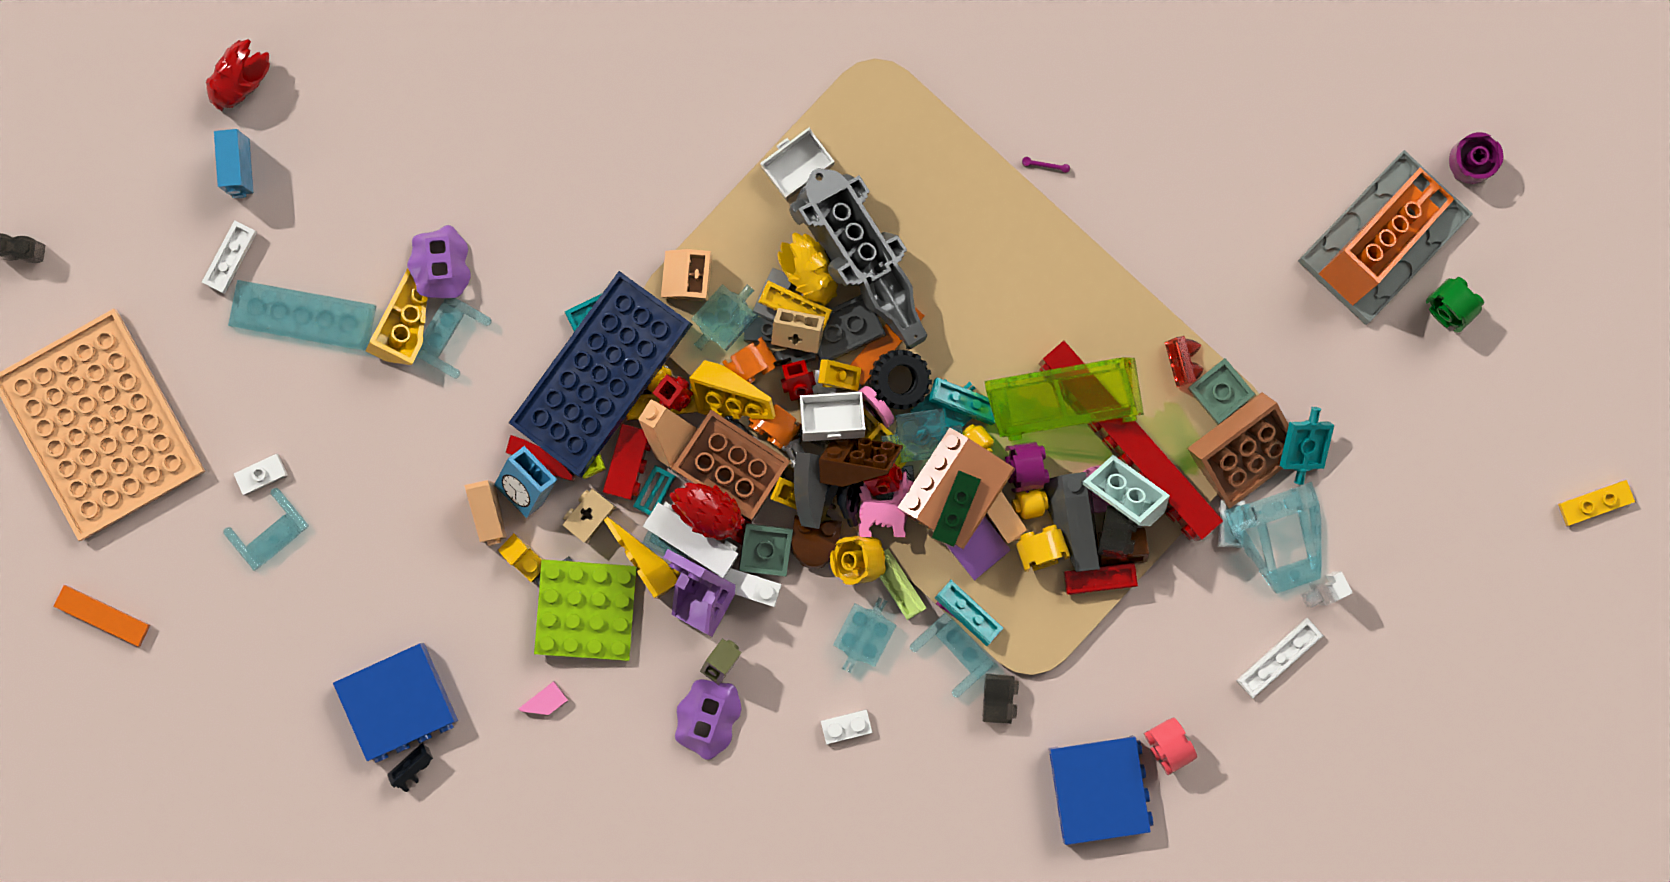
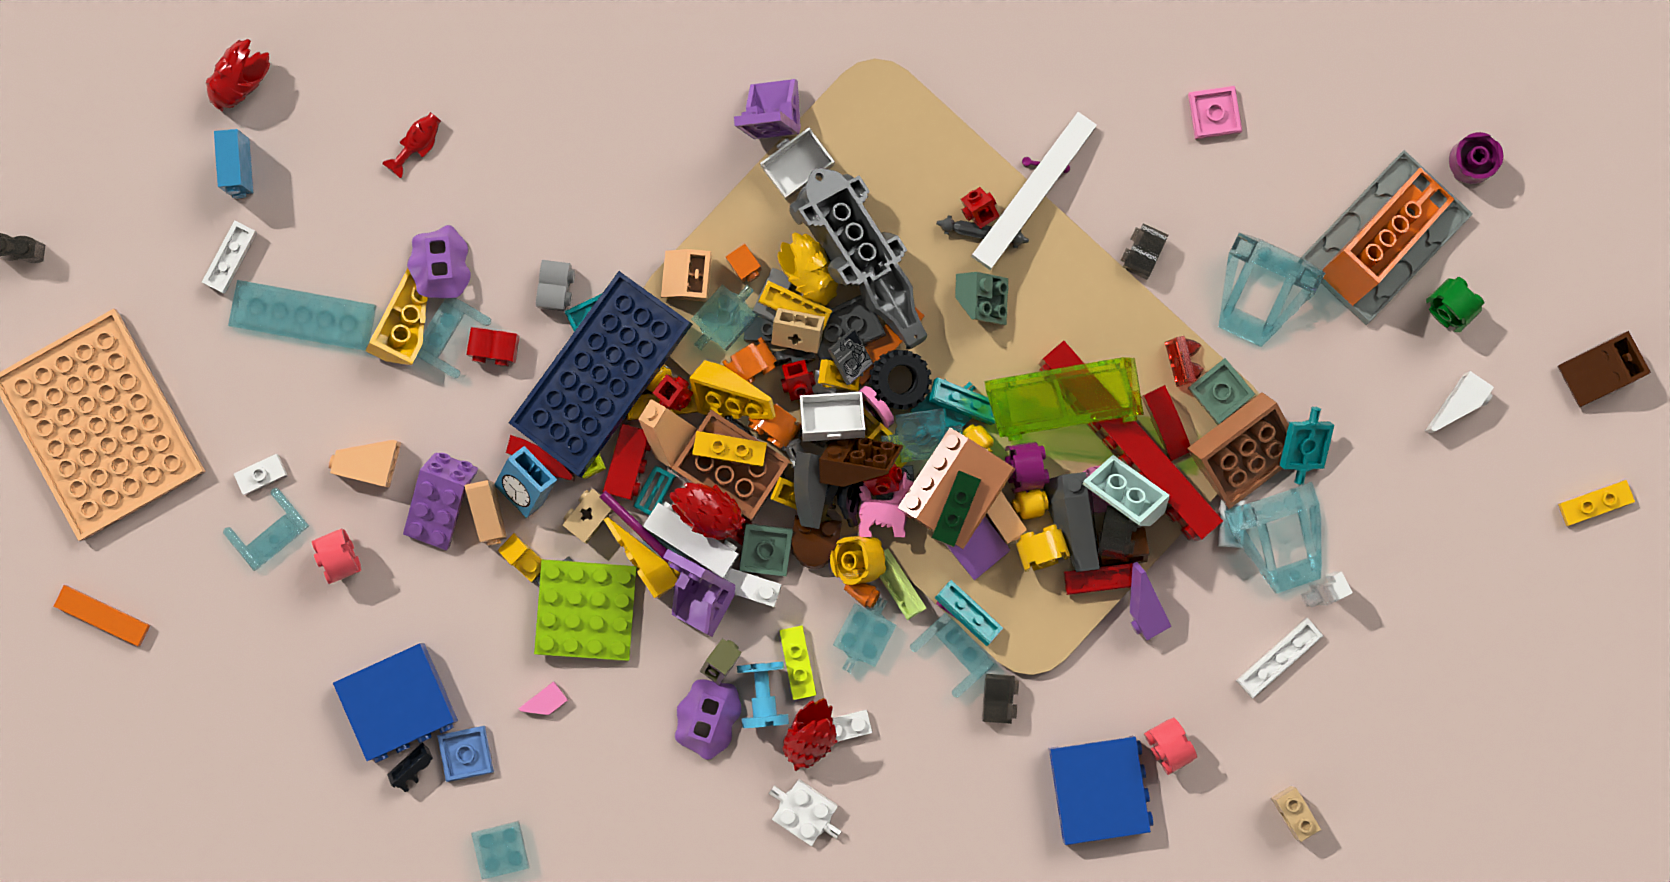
(336, 555): none -> coral brick
(367, 463): none -> light nougat slope
(418, 139): none -> red animal
(438, 499): none -> medium lavender bracket
(465, 753): none -> medium blue tile
(492, 345): none -> red brick
(500, 850): none -> clear light blue plate
(554, 285): none -> light grey brick
(633, 524): none -> magenta bar
(729, 448): none -> yellow plate
(744, 264): none -> orange brick
(763, 705): none -> medium azure piece
(771, 110): none -> medium lavender bracket
(797, 662): none -> neon yellow plate
(805, 812): none -> white plate
(810, 735): none -> red head
(850, 356): none -> piece
(863, 593): none -> orange cone
(971, 229): none -> dark grey wheel
(979, 207): none -> red brick
(983, 296): none -> sand green slope
(1033, 191): none -> white tile
(1144, 251): none -> clear smoke brick
(1145, 606): none -> medium lavender slope
(1167, 422): none -> red slope
(1215, 112): none -> bright pink tile
(1292, 267): none -> clear light blue windscreen
(1296, 813): none -> tan brick
(1467, 396): none -> white slope
(1604, 369): none -> reddish brown slope

